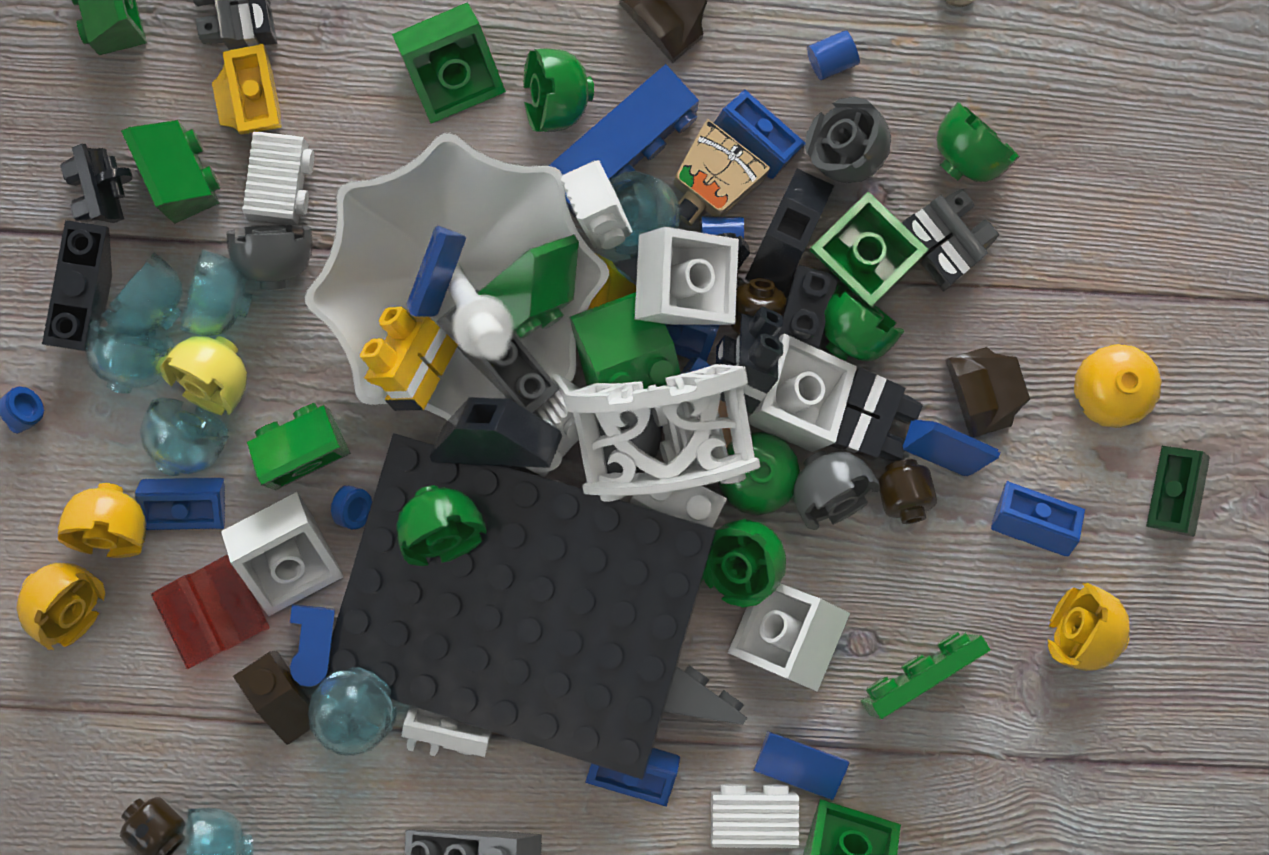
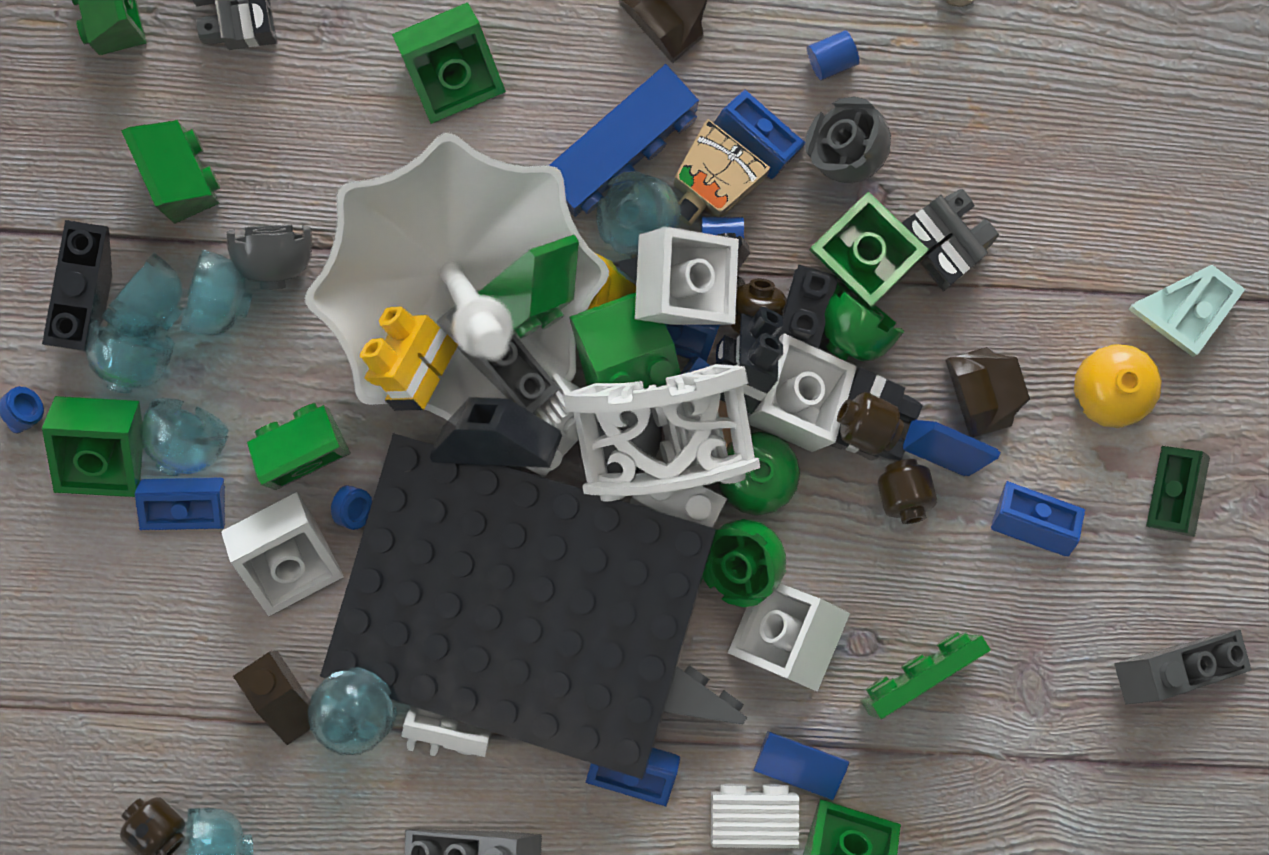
(59, 603): yellow cylinder -> none
(94, 446): none -> green slope
(100, 184): black hips -> none
(103, 520): yellow cylinder -> none
(208, 372): light yellow cylinder -> none
(209, 612): clear red slope -> none
(247, 91): yellow slope -> none
(277, 178): white brick -> none
(312, 659): blue leg -> none
(435, 272): blue slope -> none
(438, 524): green cylinder -> none
(556, 88): green cylinder -> none
(596, 206): white brick -> none
(790, 229): black slope -> none
(832, 487): dark grey cylinder -> none
(870, 423): none -> dark brown head
(972, 147): green cylinder -> none
(1089, 629): yellow cylinder -> none
(1182, 668): none -> dark grey slope
(1190, 308): none -> light aqua wing

